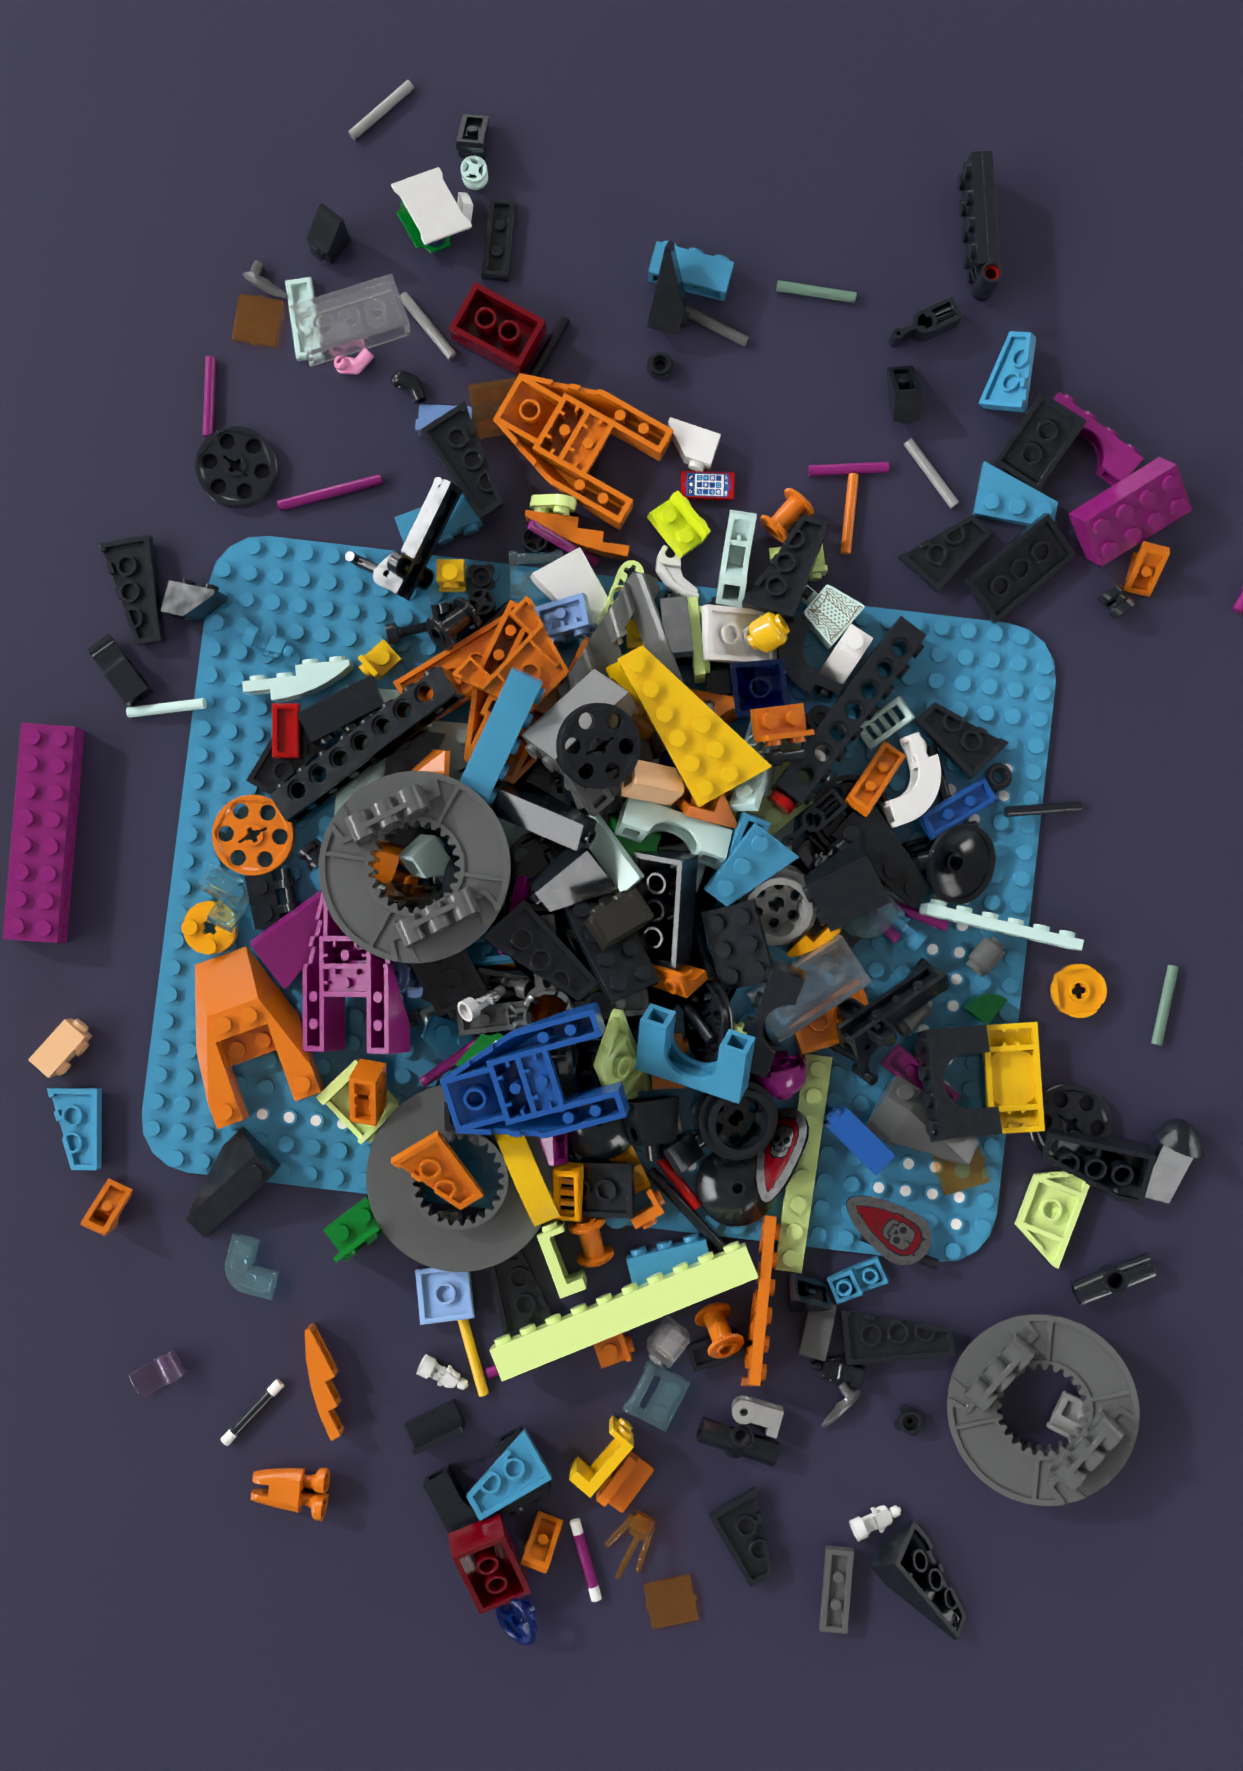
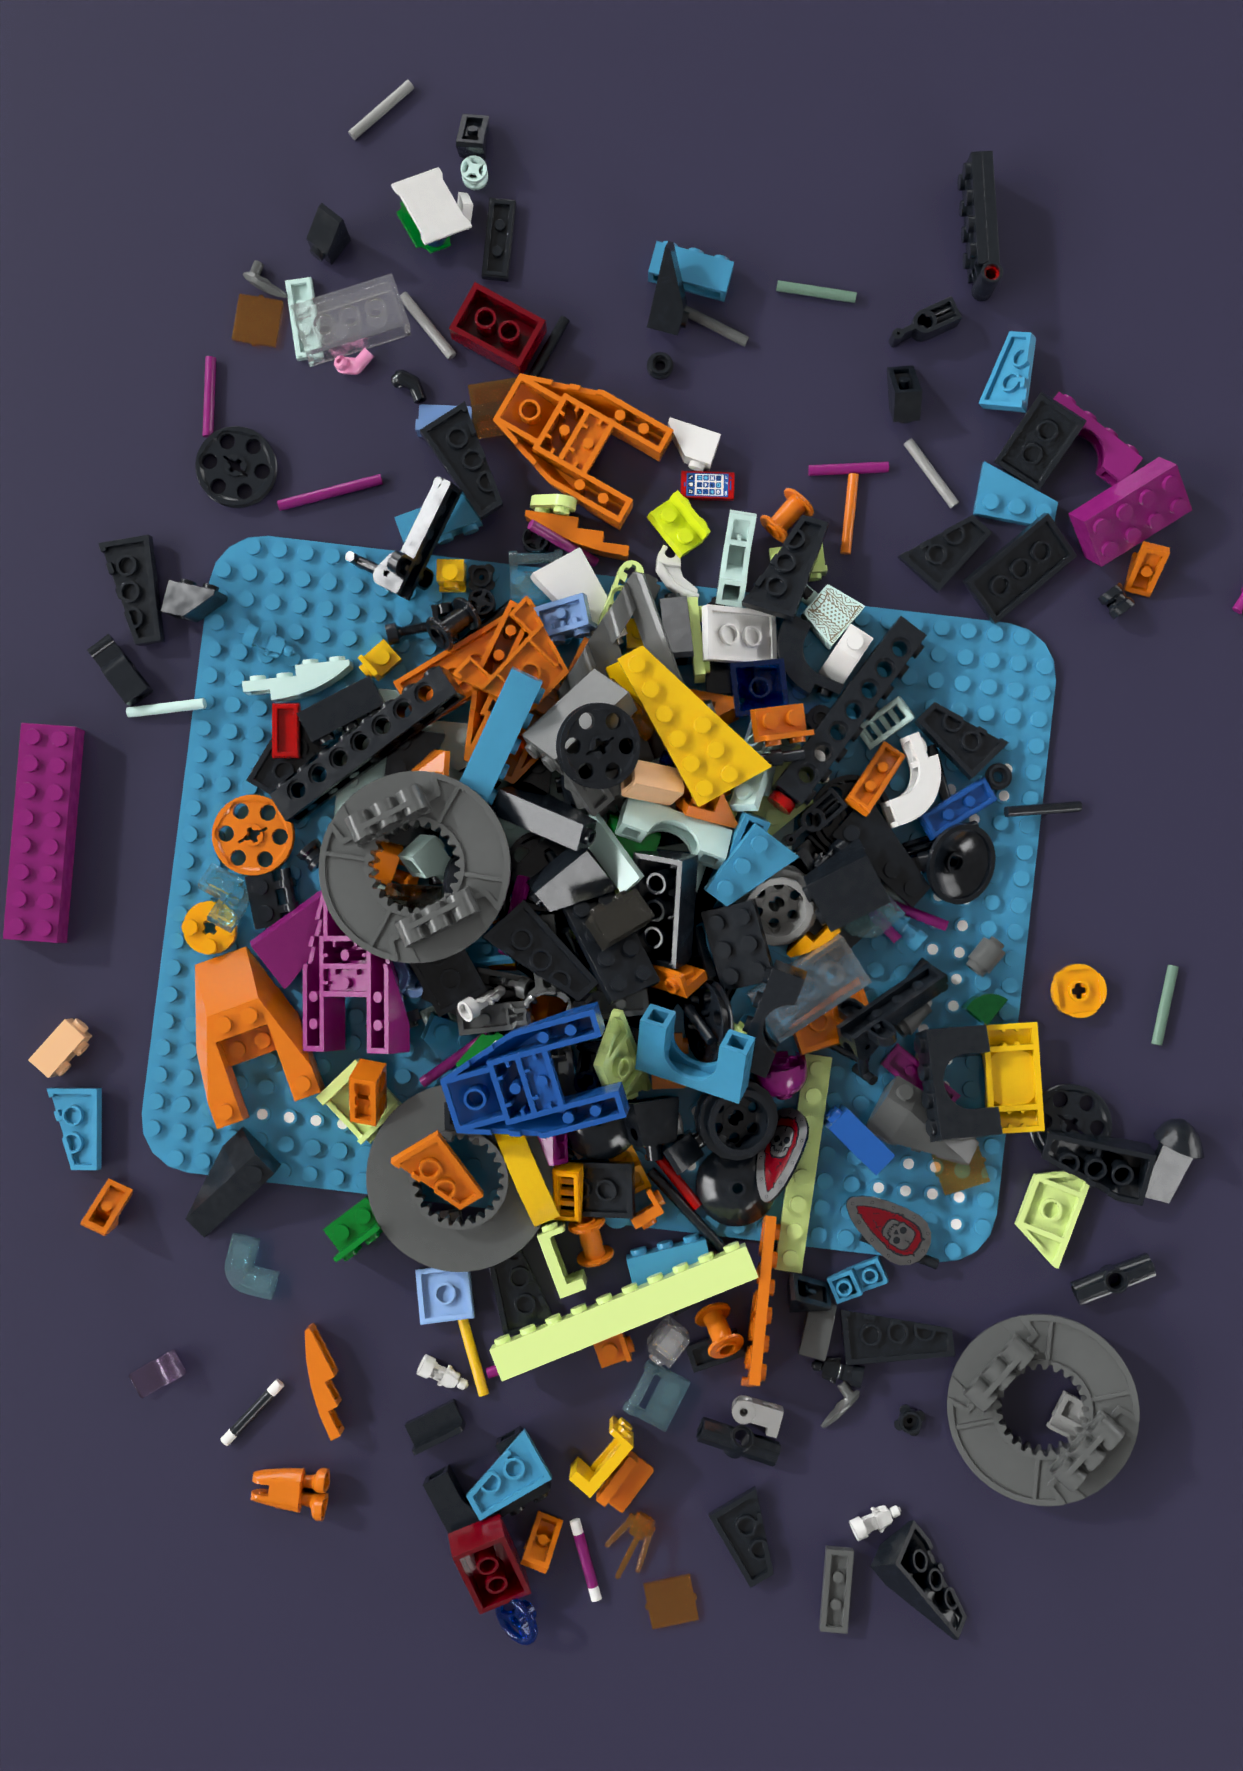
(768, 632): yellow head -> none
(990, 922): light aqua plate -> none

